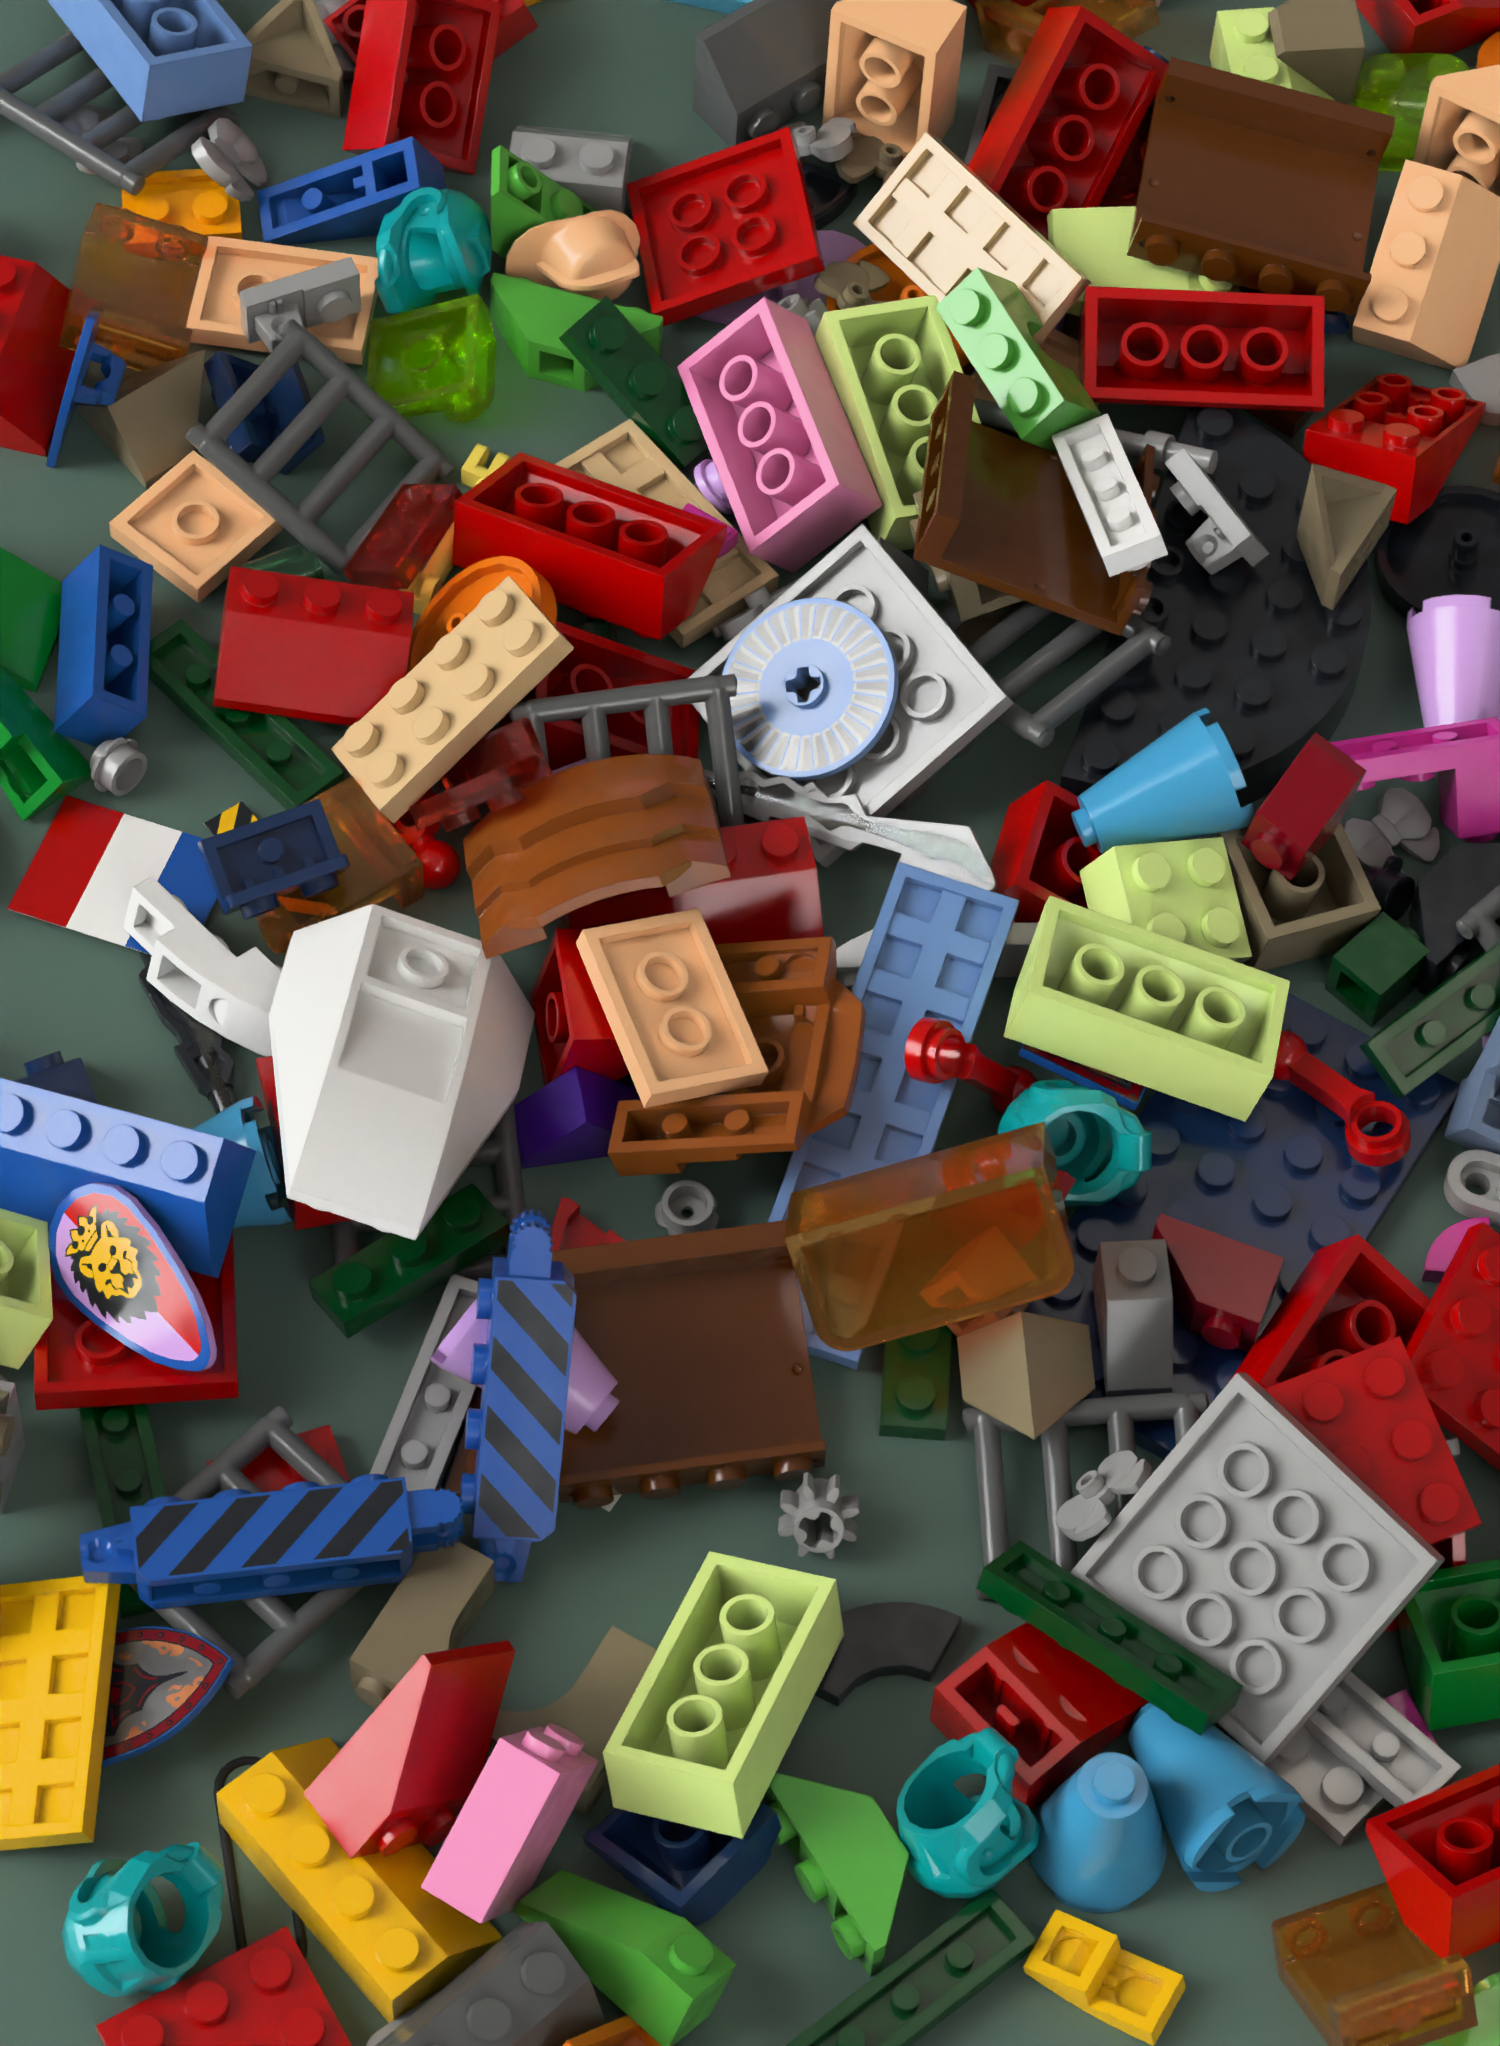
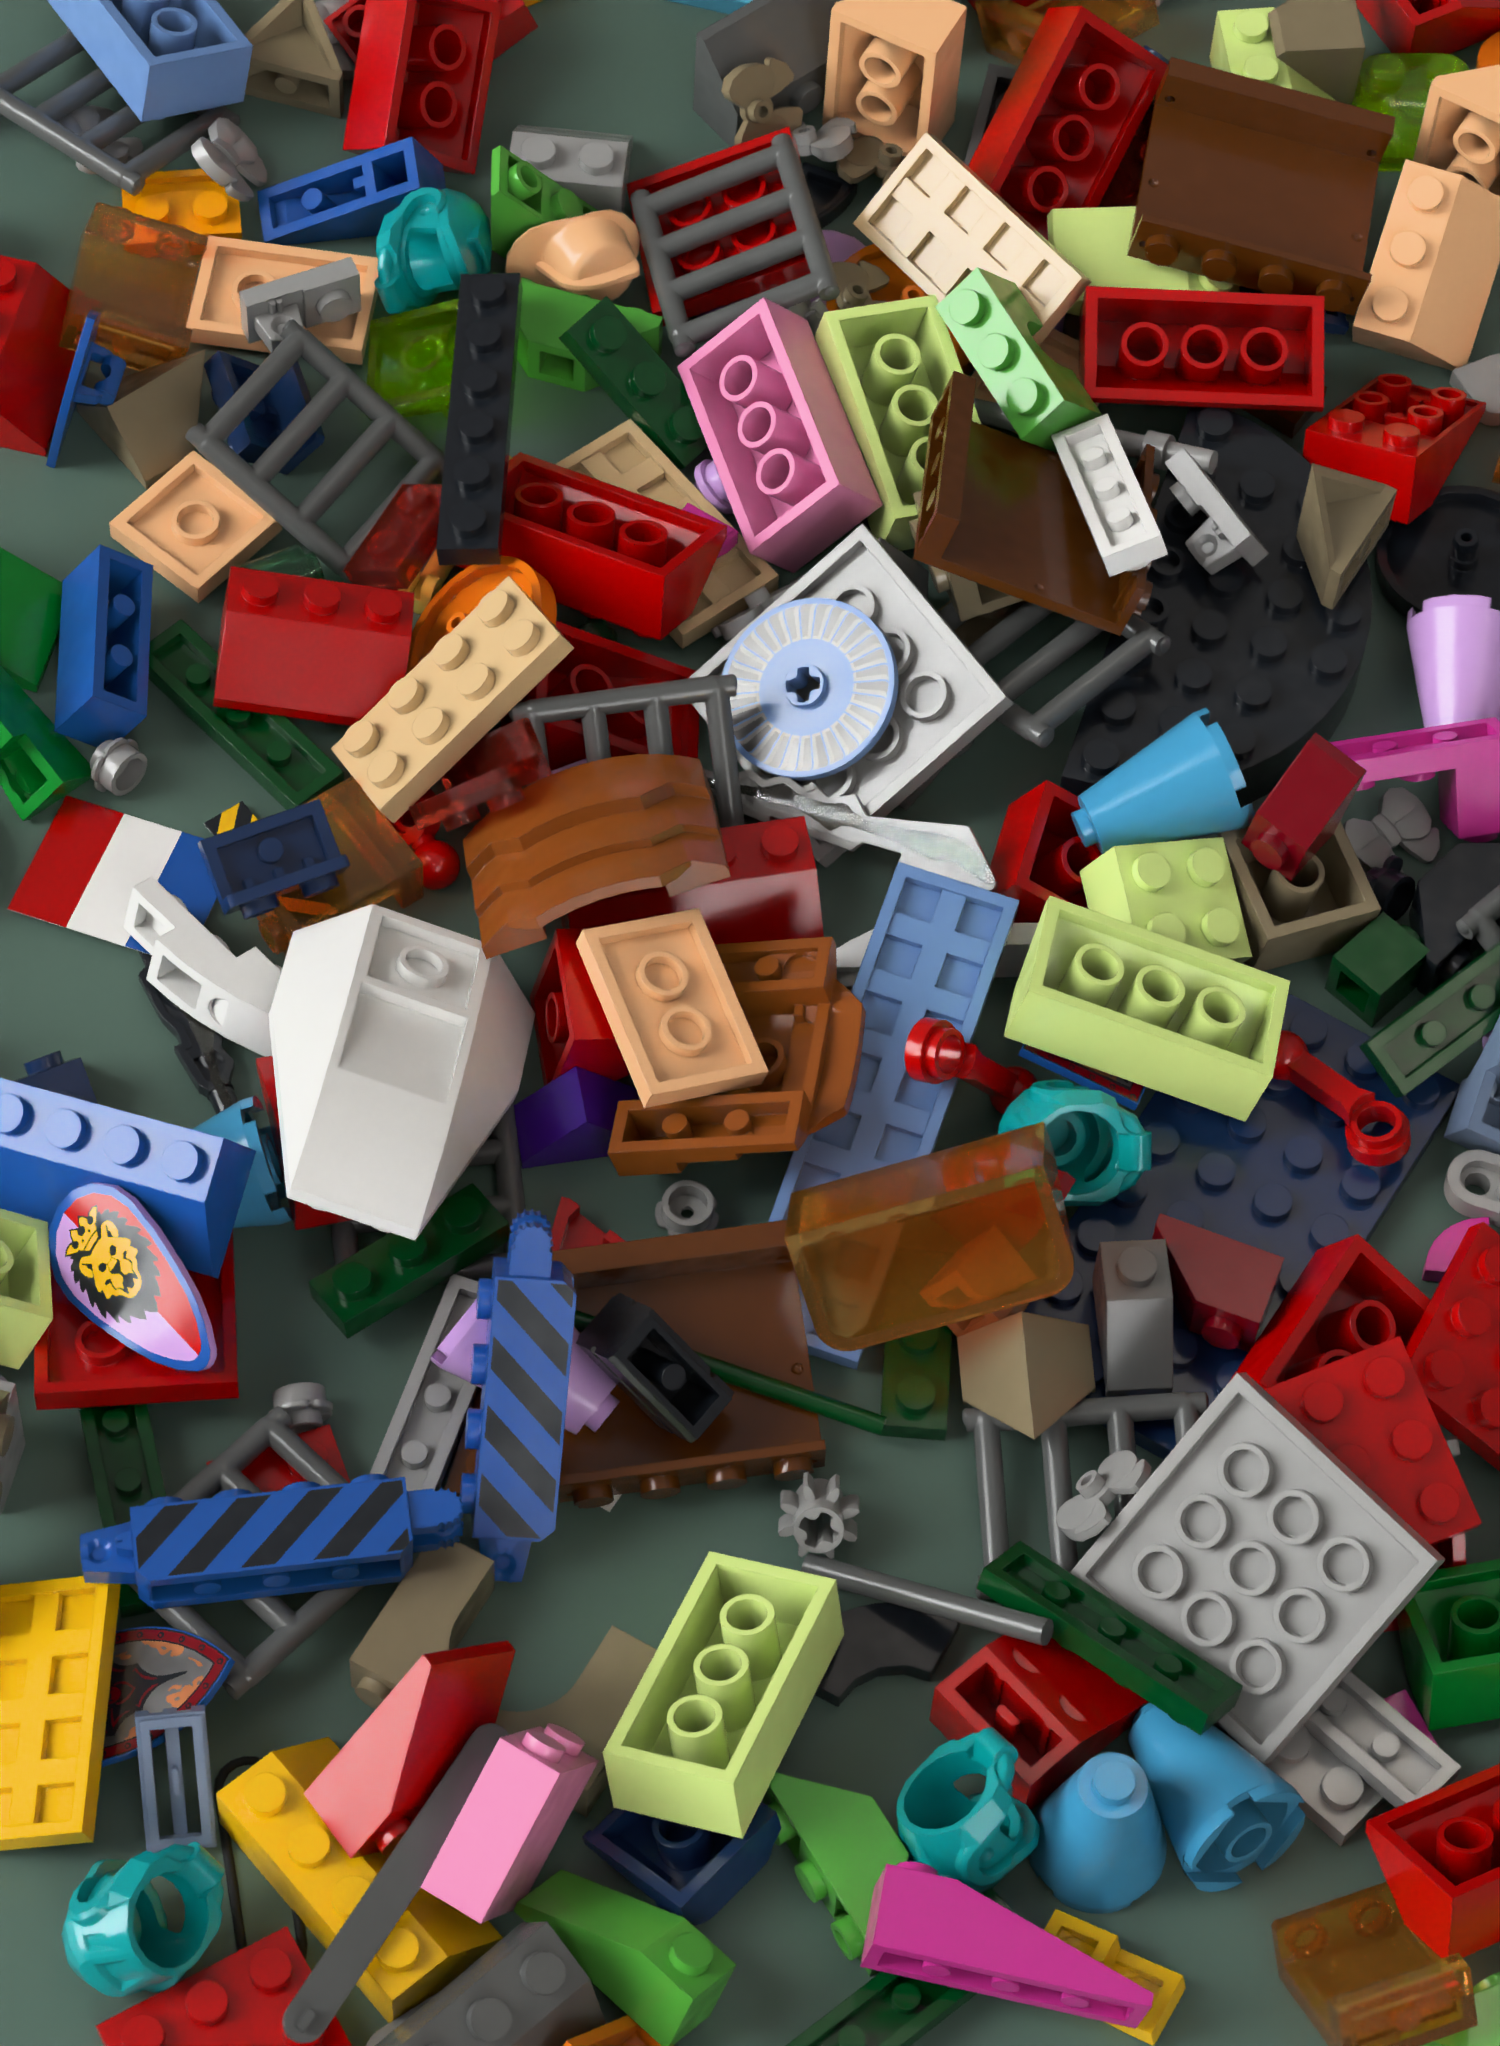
(170, 1721): none -> sand blue tile
(304, 1404): none -> light grey plate
(387, 1894): none -> dark grey piece
(479, 420): none -> black plate
(655, 1367): none -> black brick
(661, 247): none -> dark grey bar
(751, 89): none -> dark tan piece
(780, 1390): none -> dark green axle
(932, 1600): none -> dark grey bar
(963, 1940): none -> dark pink slope

